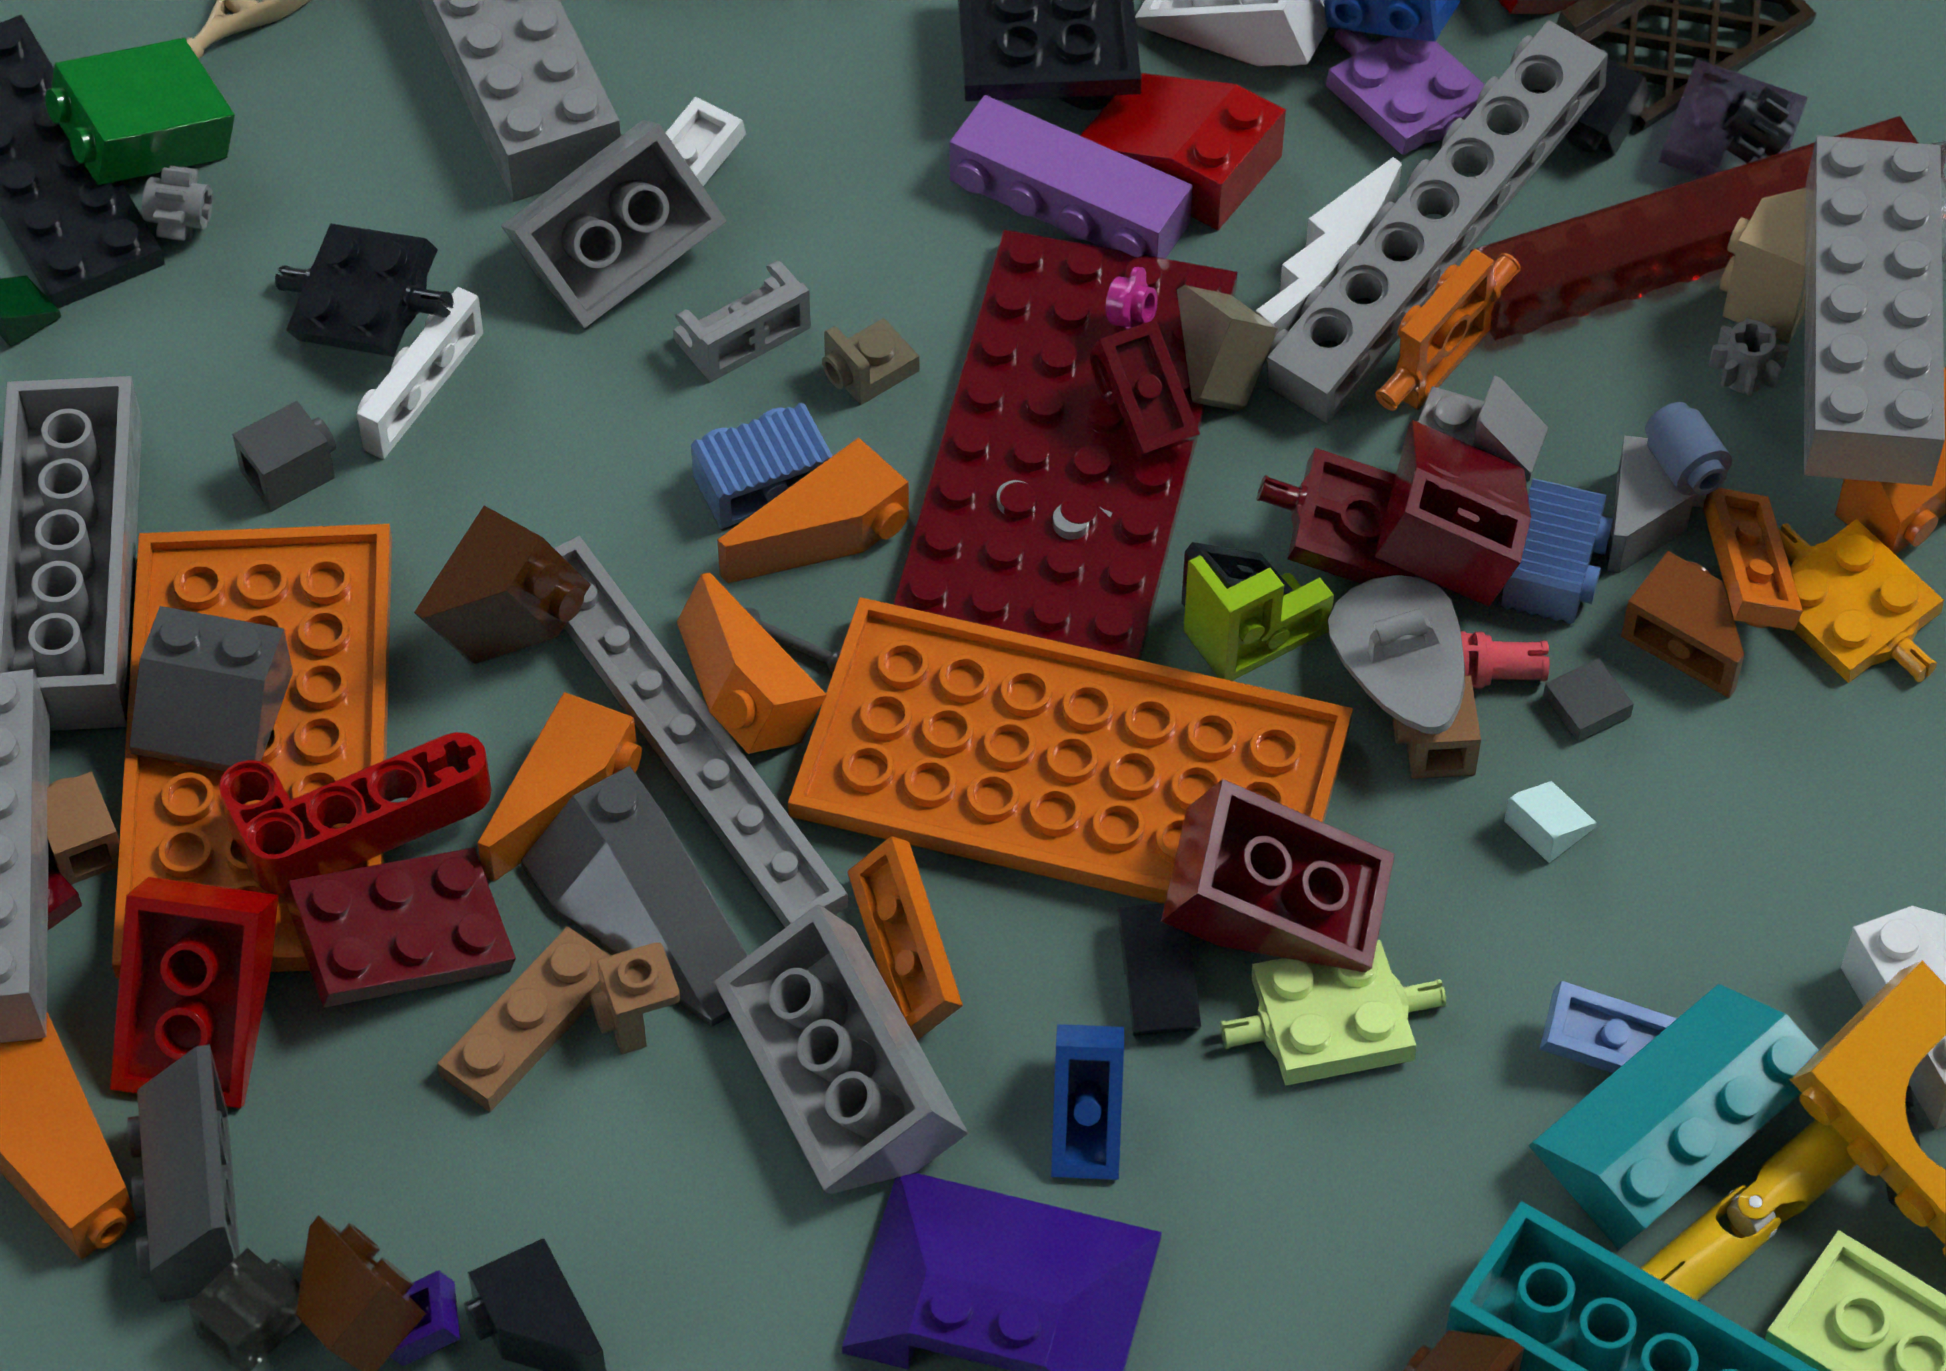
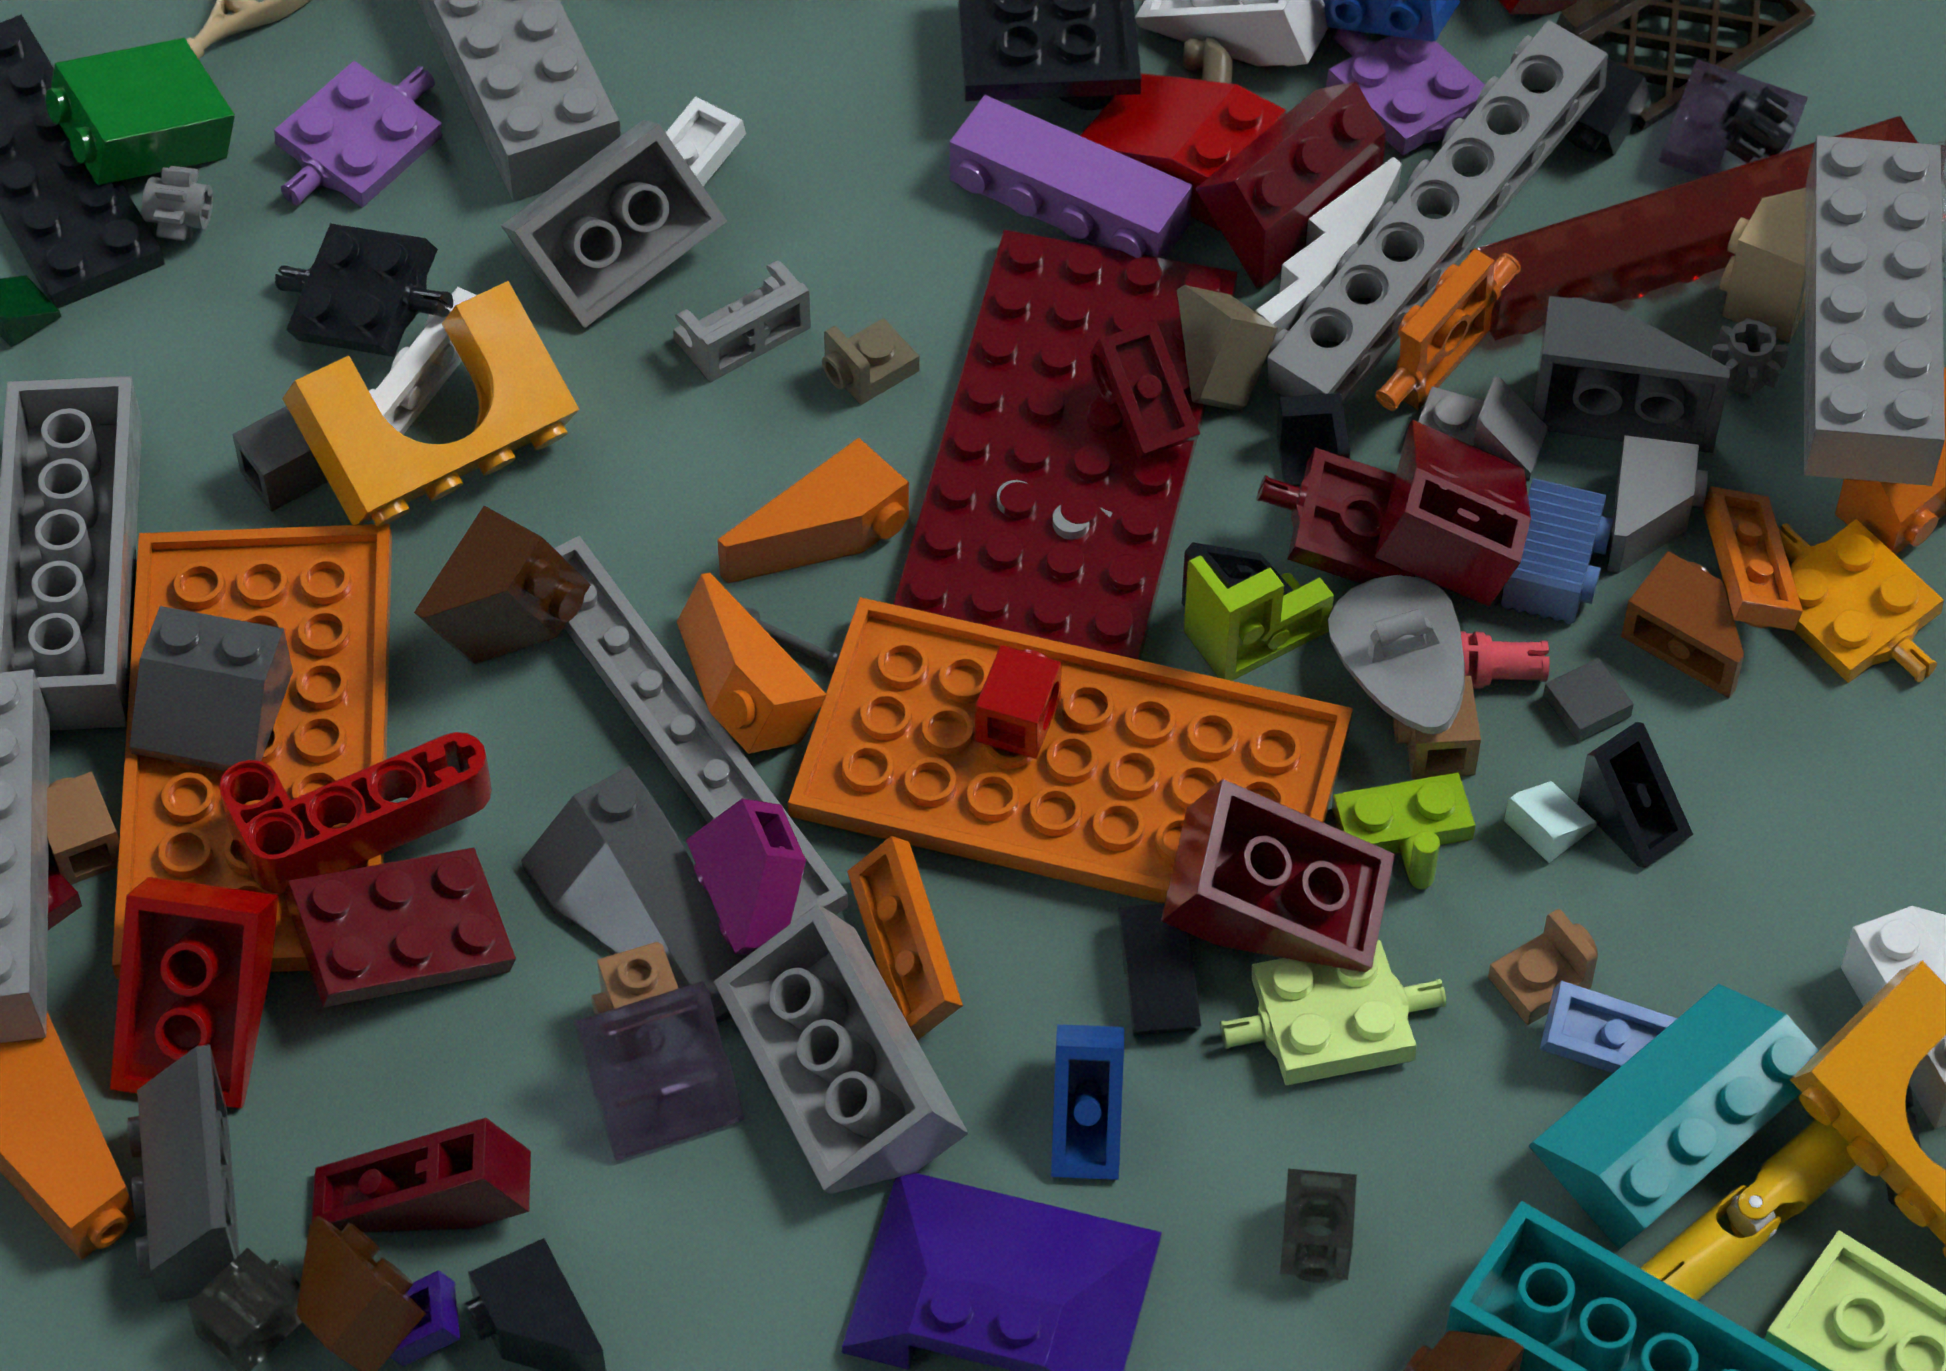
(357, 134): none -> medium lavender plate
(382, 470): none -> light orange arch
(428, 1182): none -> dark red slope
(525, 1021): medium nougat plate -> none
(573, 751): orange slope -> none
(659, 1070): none -> clear purple slope
(750, 871): none -> magenta slope
(756, 461): medium blue brick -> none
(1018, 701): none -> red brick
(1131, 300): dark pink plate -> none
(1209, 57): none -> dark tan arm
(1291, 174): none -> dark red slope
(1309, 424): none -> black panel
(1324, 1201): none -> clear smoke brick
(1409, 819): none -> lime plate
(1537, 967): none -> medium nougat bracket
(1621, 377): none -> dark grey slope
(1633, 797): none -> black slope
(1687, 449): sand blue brick -> none

